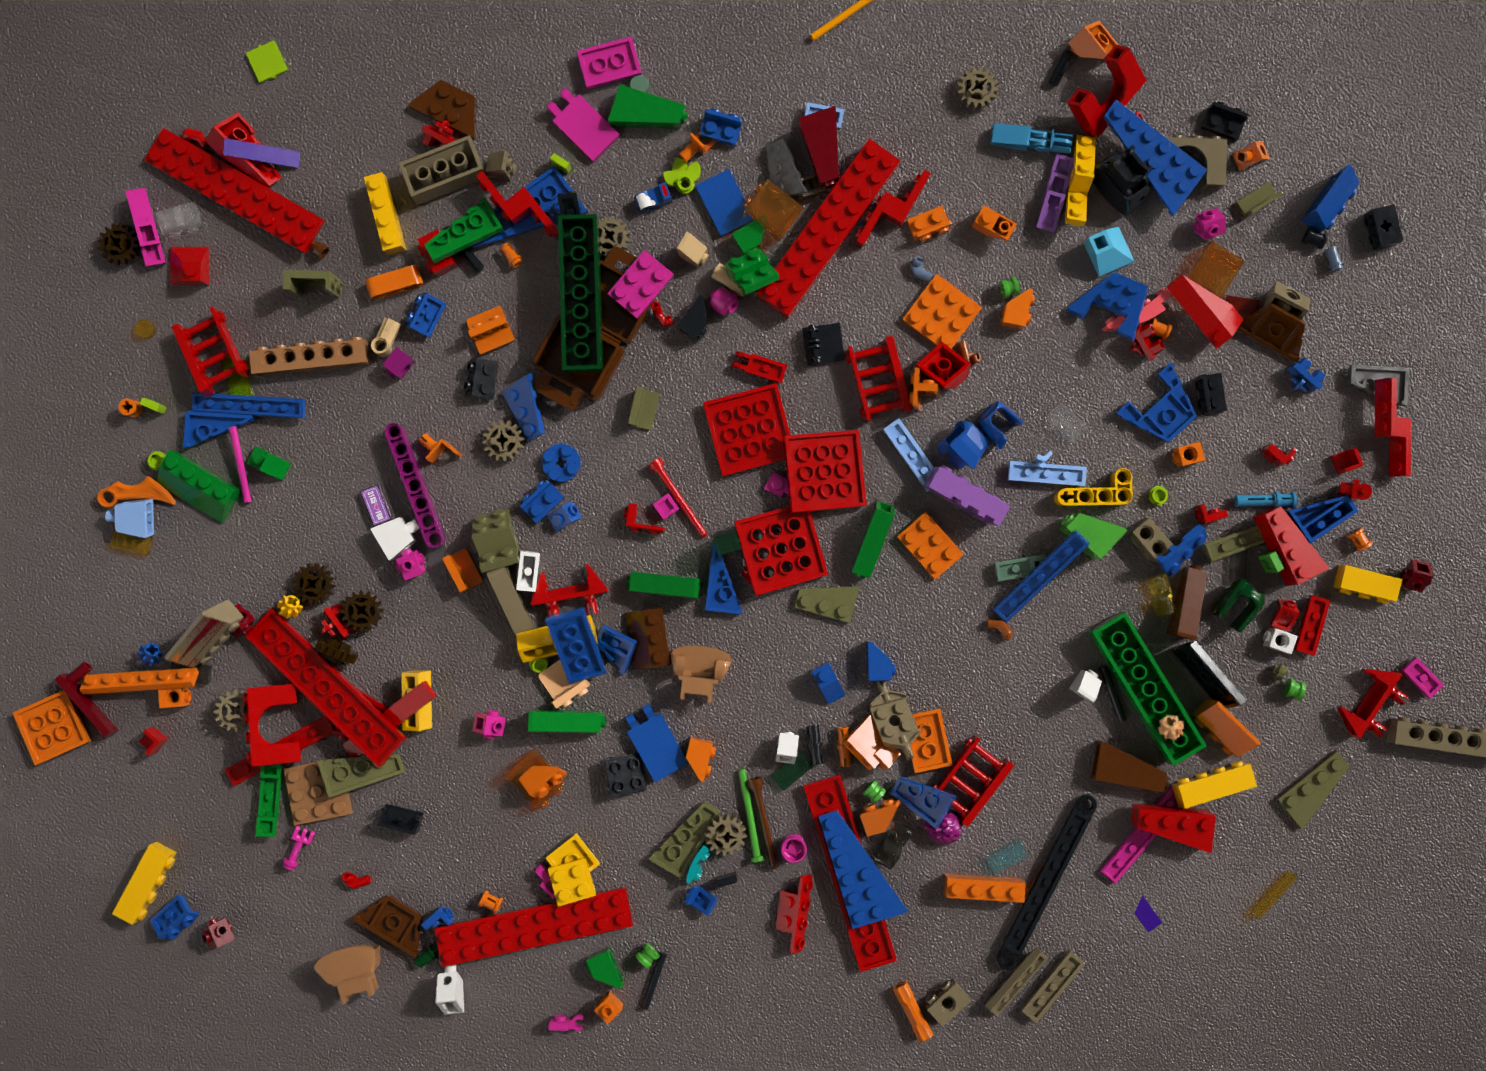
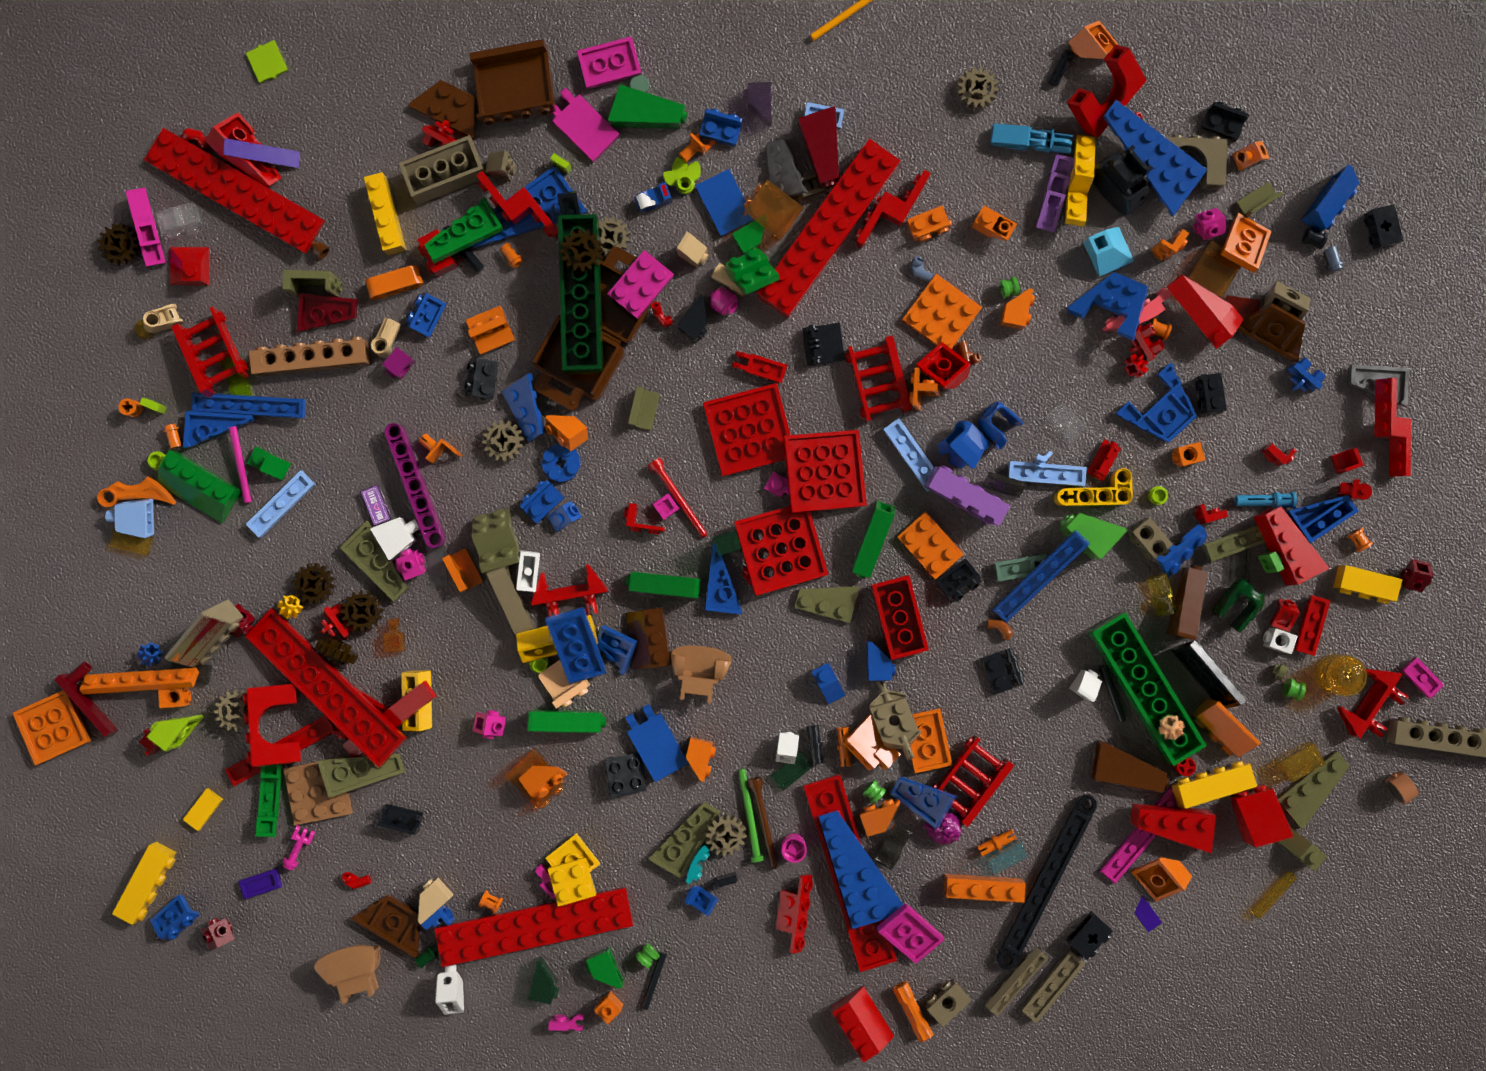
(163, 318): none -> tan piece
(172, 436): none -> orange pin
(173, 732): none -> lime slope
(203, 809): none -> yellow tile
(260, 883): none -> dark purple tile
(280, 504): none -> light blue plate
(321, 310): none -> dark red wing
(371, 559): none -> olive wing
(394, 640): none -> clear orange plate
(432, 898): none -> tan slope
(513, 82): none -> reddish brown panel
(543, 983): none -> clear green slope
(567, 430): none -> orange slope
(580, 258): none -> dark brown gear
(759, 100): none -> clear purple slope
(862, 1023): none -> red slope
(899, 617): none -> red brick
(910, 933): none -> dark pink plate
(959, 581): none -> black bracket
(996, 842): none -> orange pin
(997, 673): none -> black plate
(1004, 484): none -> clear smoke tile
(1090, 925): none -> black brick
(1103, 460): none -> red hinge
(1136, 365): none -> red gear
(1162, 877): none -> orange slope
(1164, 250): none -> orange bracket
(1188, 767): none -> red wheel
(1246, 243): none -> orange plate
(1260, 816): none -> red slope
(1300, 763): none -> clear yellow panel
(1303, 850): none -> olive slope
(1329, 674): none -> clear yellow wheel
(1401, 787): none -> nougat piece

